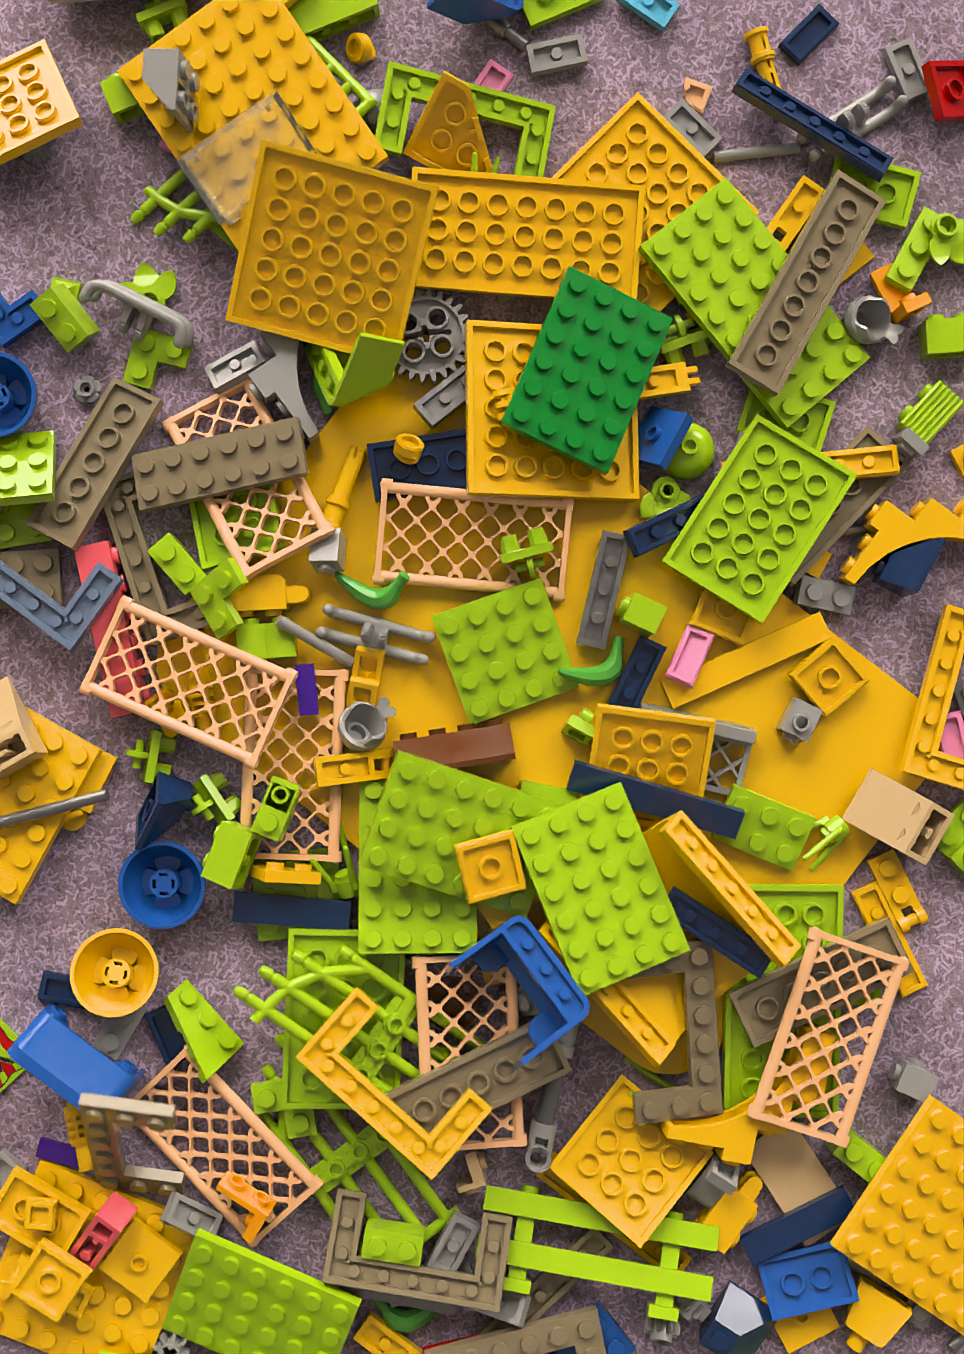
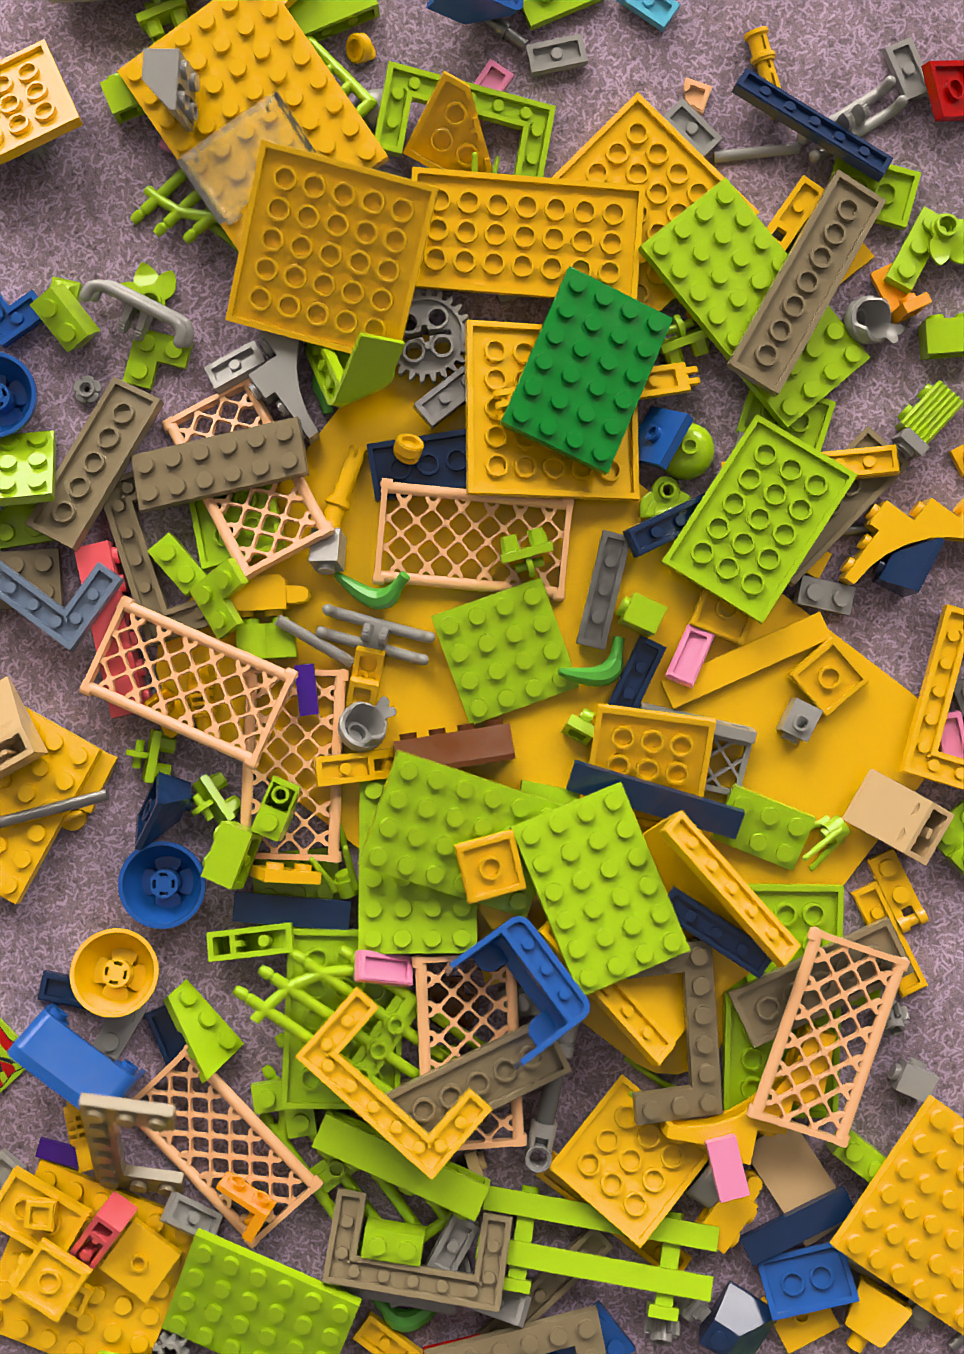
(250, 942): none -> lime slope
(368, 1150): none -> lime brick
(383, 968): none -> bright pink tile
(727, 1167): none -> bright pink tile
(808, 34): dark blue tile -> none
(896, 1021): none -> light grey gear

